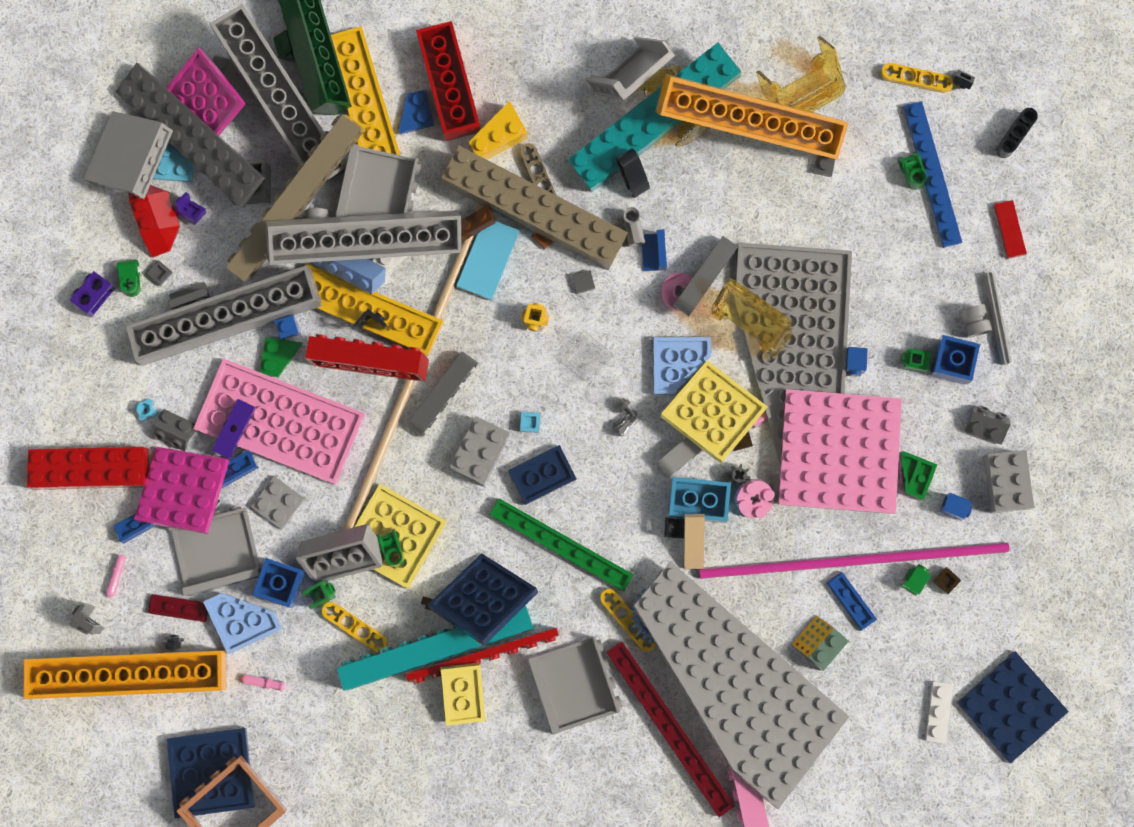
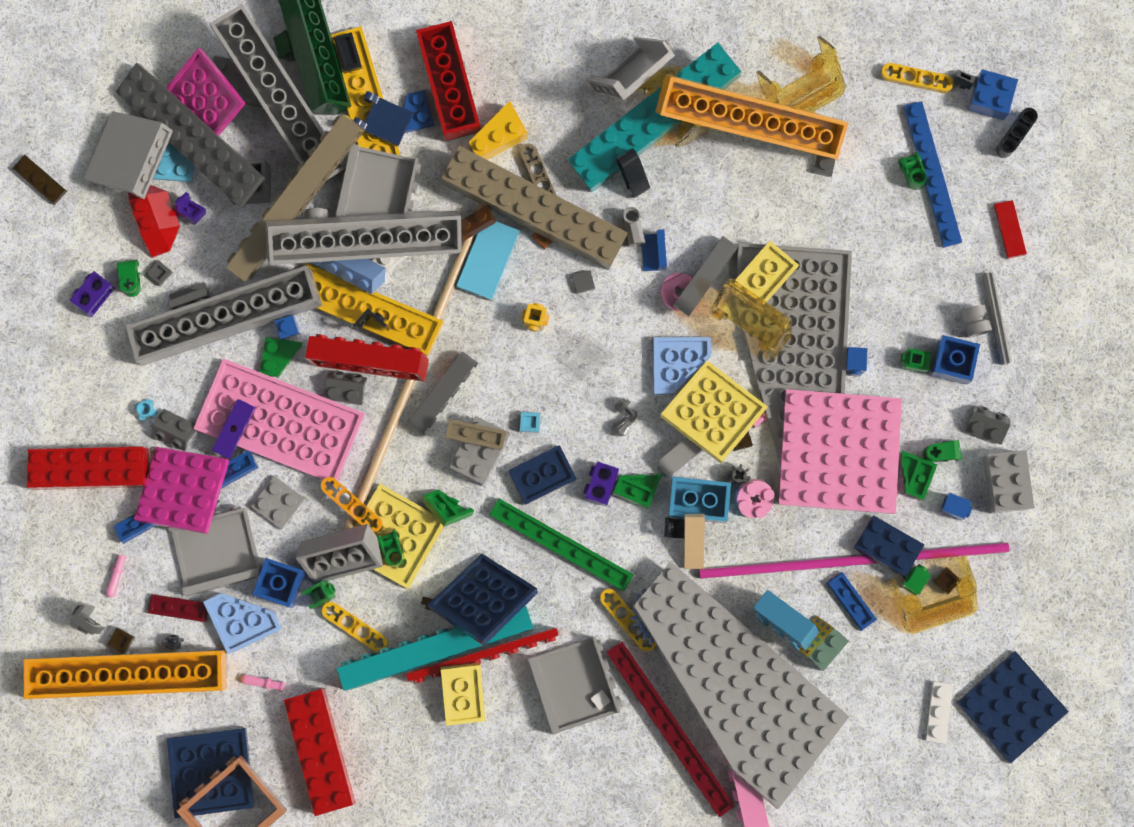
(39, 179): none -> dark brown plate
(121, 640): none -> dark brown plate
(319, 752): none -> red brick
(345, 387): none -> dark grey bracket
(348, 52): none -> black tile
(350, 506): none -> light orange beam
(385, 119): none -> dark blue flag
(445, 507): none -> green wing
(476, 434): none -> dark tan plate
(600, 700): none -> white sticker
(605, 485): none -> dark purple brick
(637, 488): none -> green wing
(767, 272): none -> light yellow plate
(785, 621): none -> dark azure brick
(889, 546): none -> dark blue plate
(919, 618): none -> clear yellow windscreen
(945, 451): none -> green piece
(992, 94): none -> blue brick

